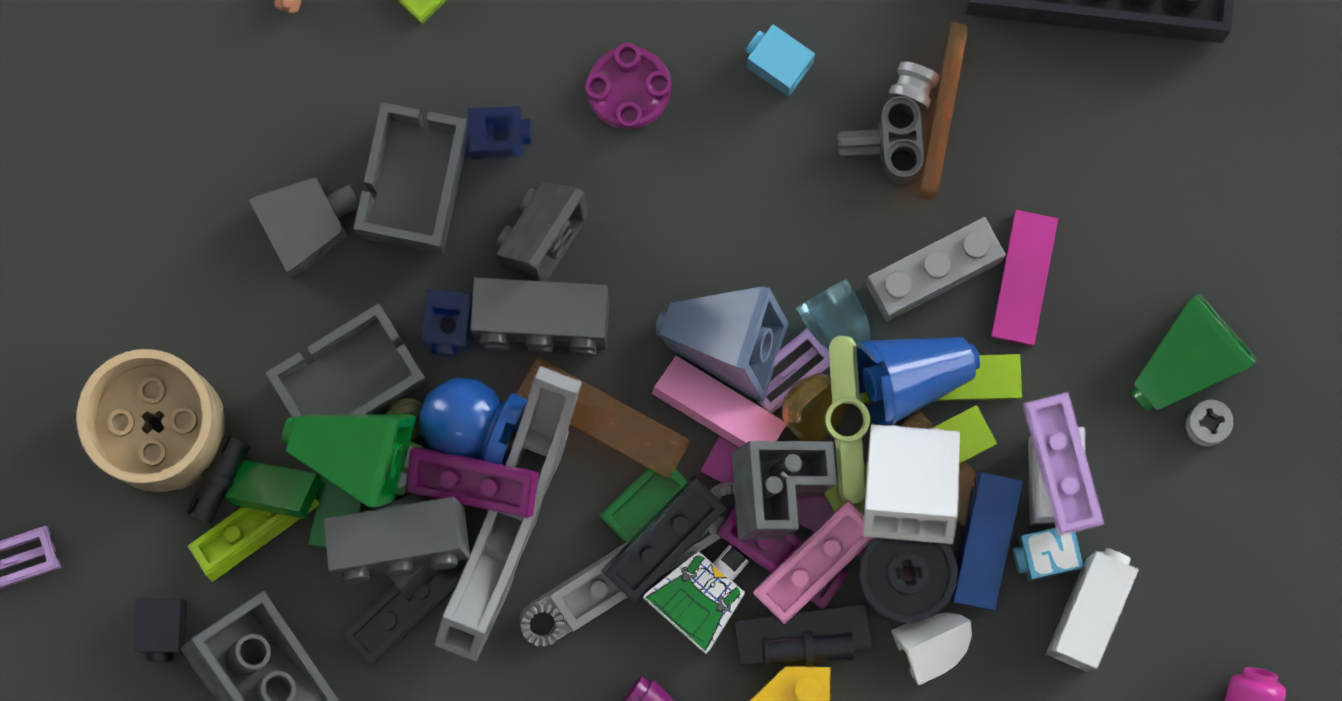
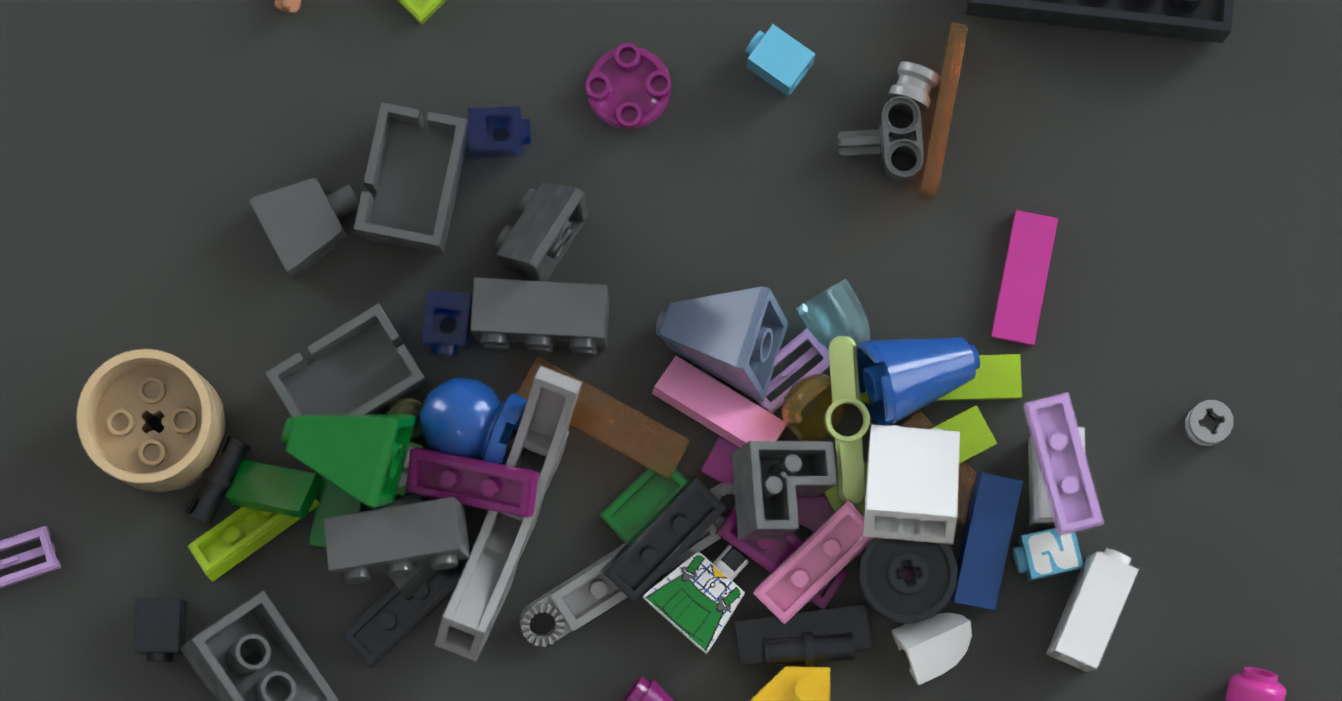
(935, 269): light grey brick -> none
(1191, 357): green slope -> none

